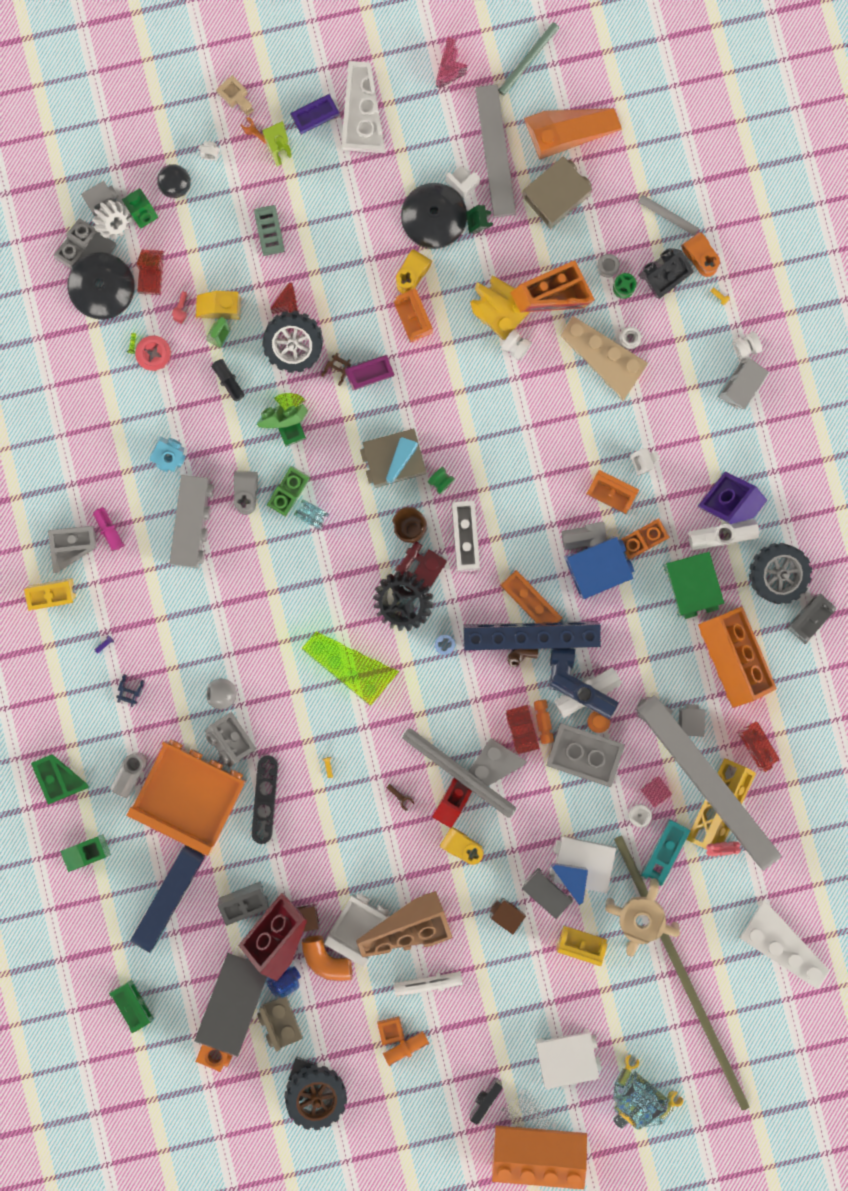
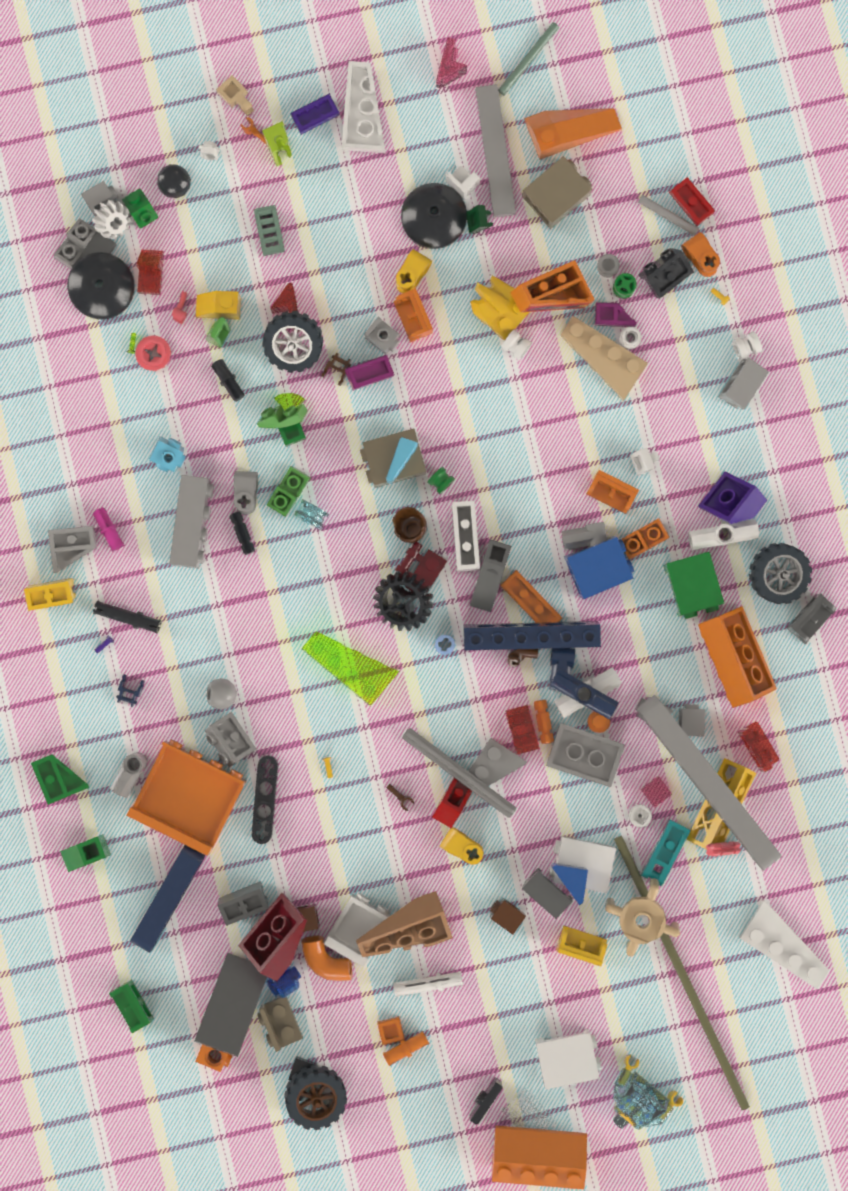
(137, 619): none -> black pin
(242, 533): none -> black axle
(383, 345): none -> light grey brick
(490, 575): none -> dark grey slope
(612, 315): none -> magenta tile
(692, 201): none -> red plate

